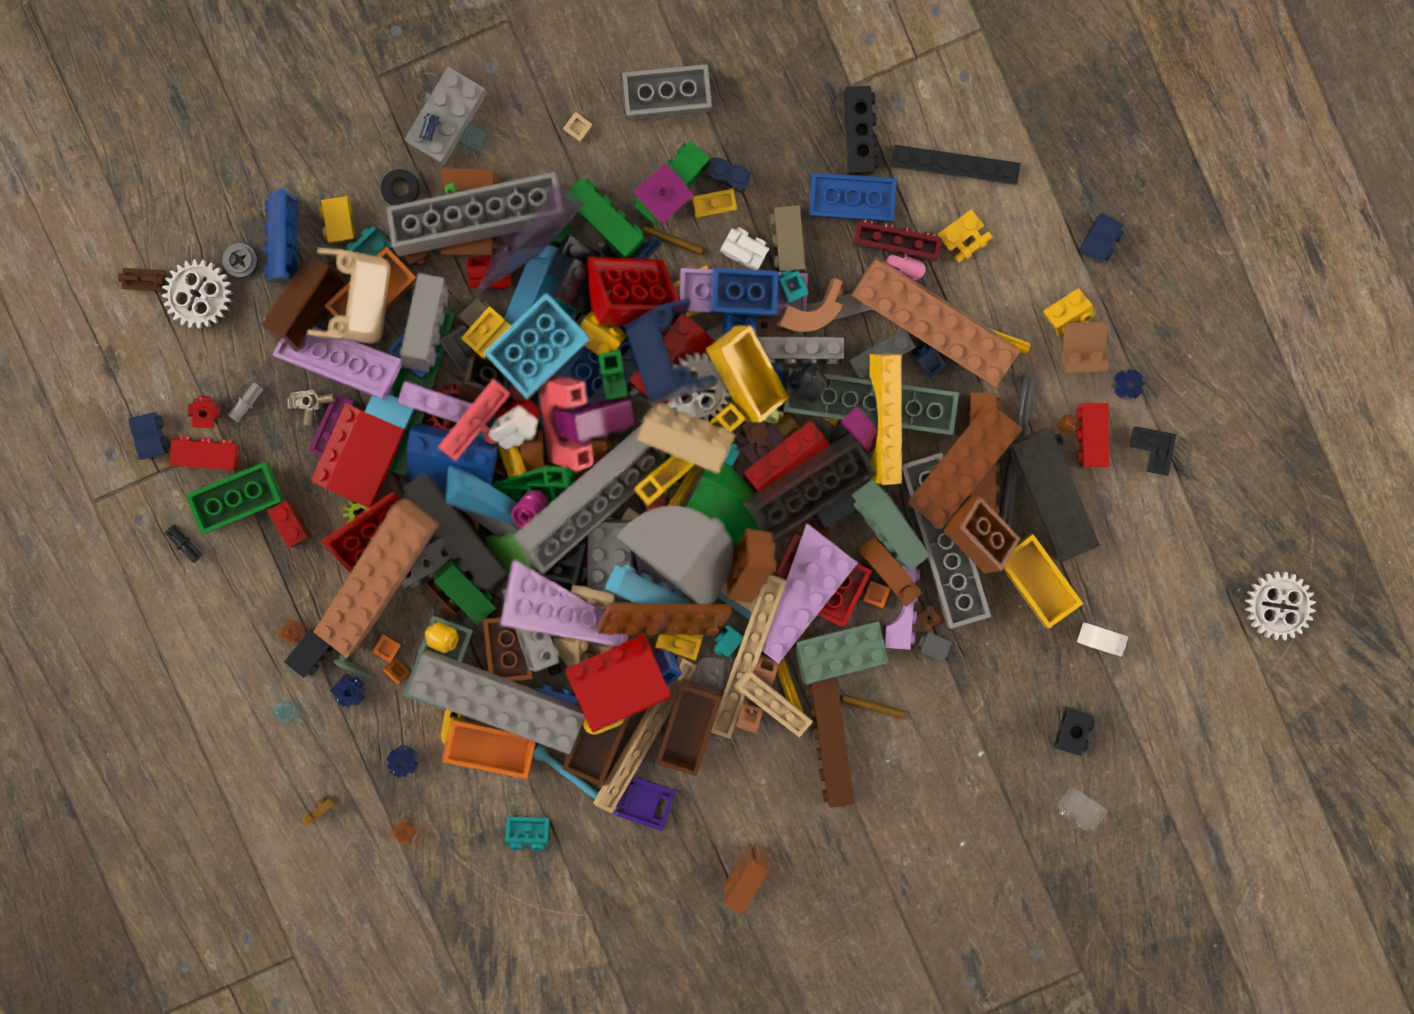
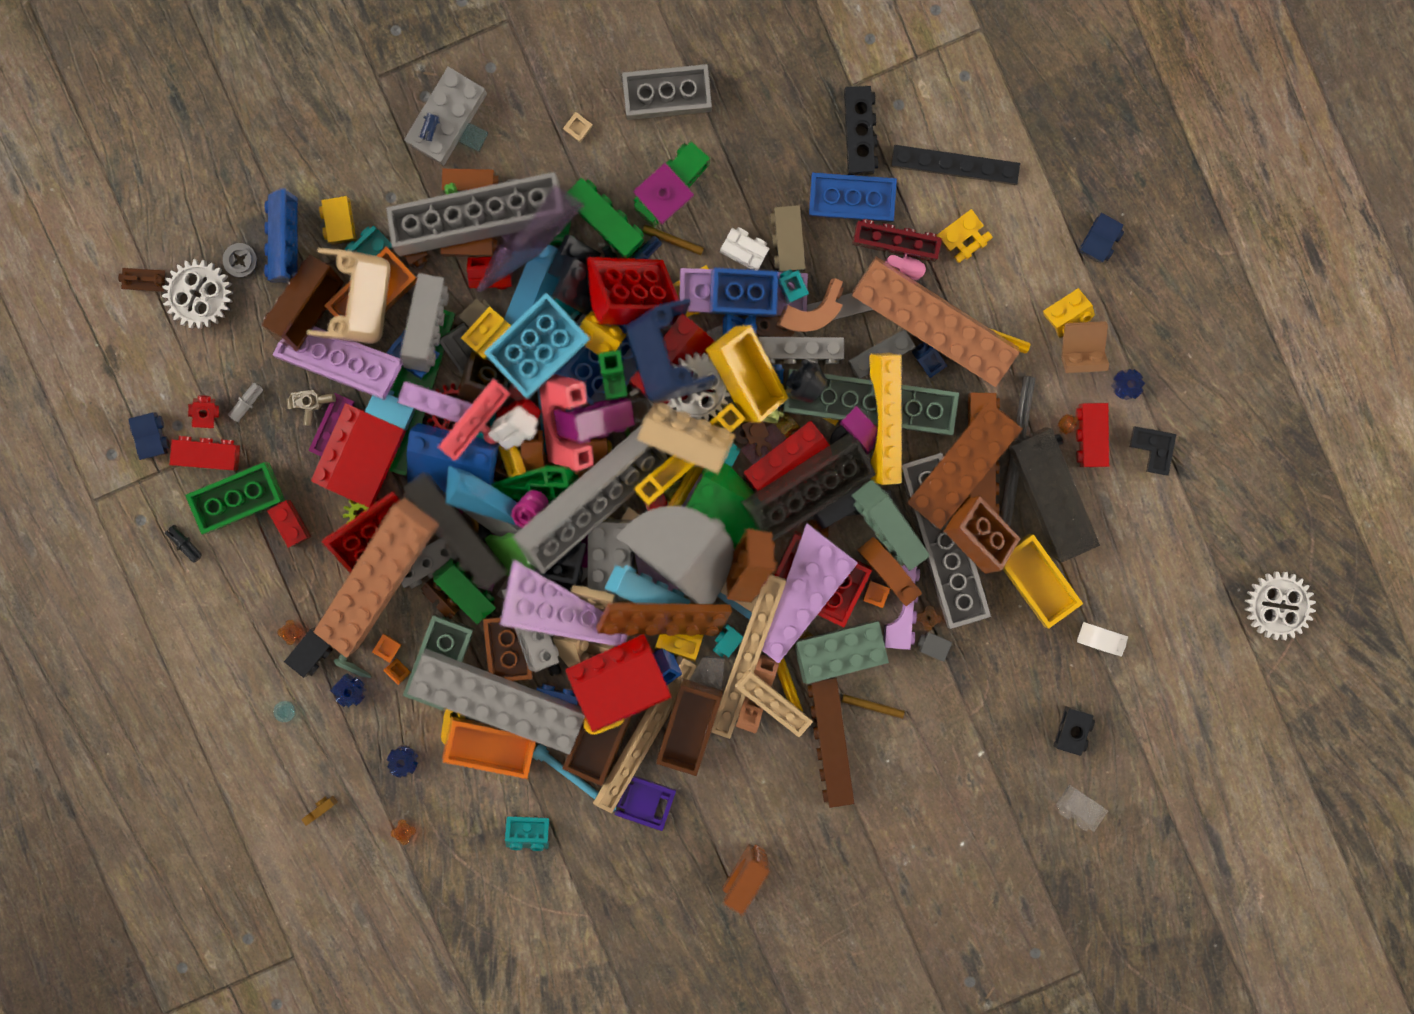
(396, 175): black tyre -> none
(441, 637): yellow head -> none
(714, 203): yellow plate -> none
(723, 172): dark blue brick -> none

